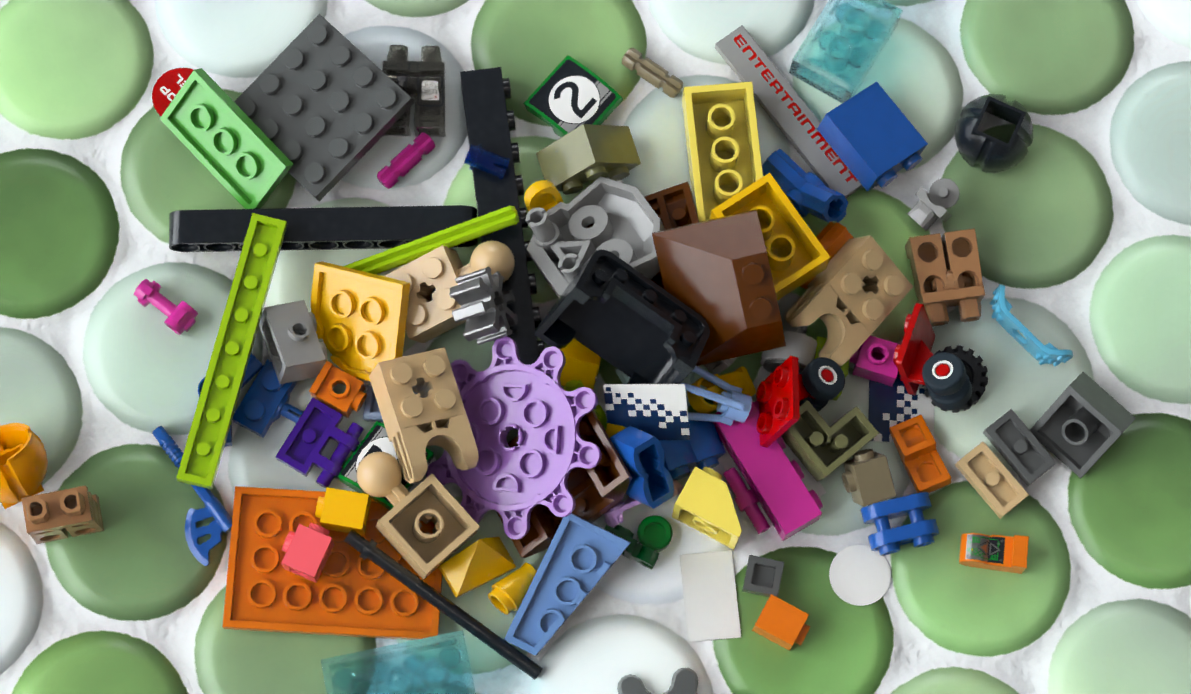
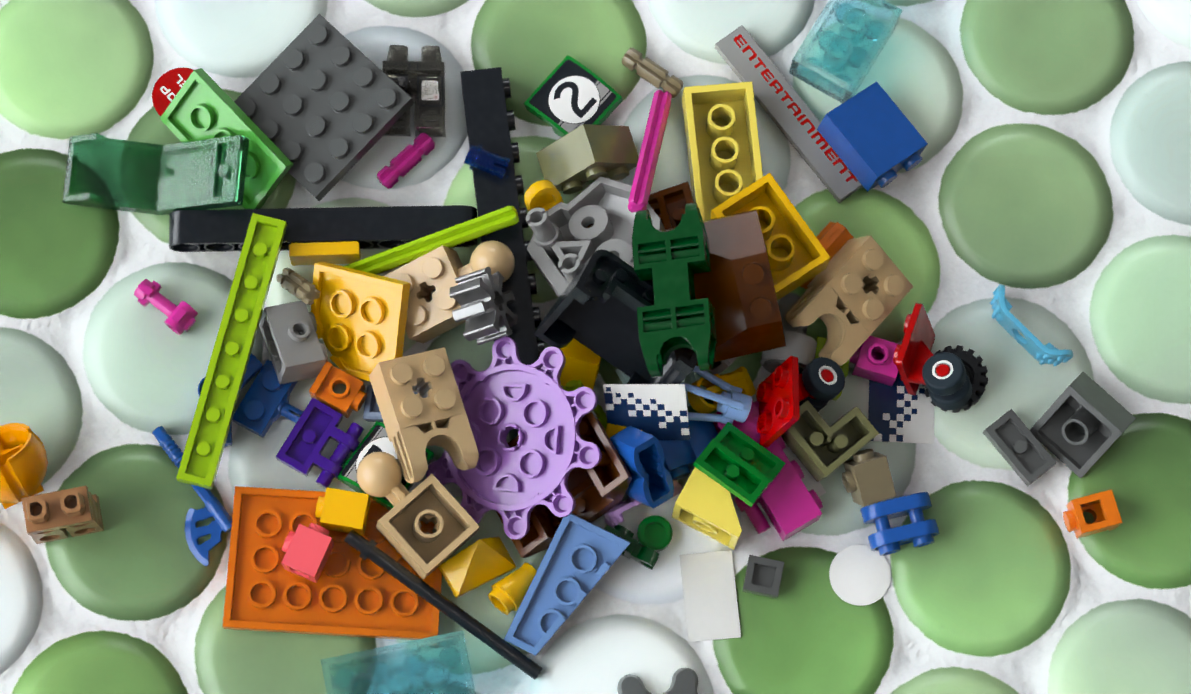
(155, 176): none -> clear green windscreen
(298, 286): none -> dark tan axle
(329, 252): none -> yellow tile
(649, 151): none -> dark pink axle
(676, 316): none -> dark green piece
(739, 464): none -> green slope
(782, 623): orange brick -> none
(805, 189): blue piece -> none
(919, 455): orange slope -> none
(933, 205): light grey hips -> none
(947, 274): medium nougat hips -> none
(984, 149): black piece -> none
(991, 480): tan plate -> none
(994, 552): leg -> none
(1101, 506): none -> orange brick

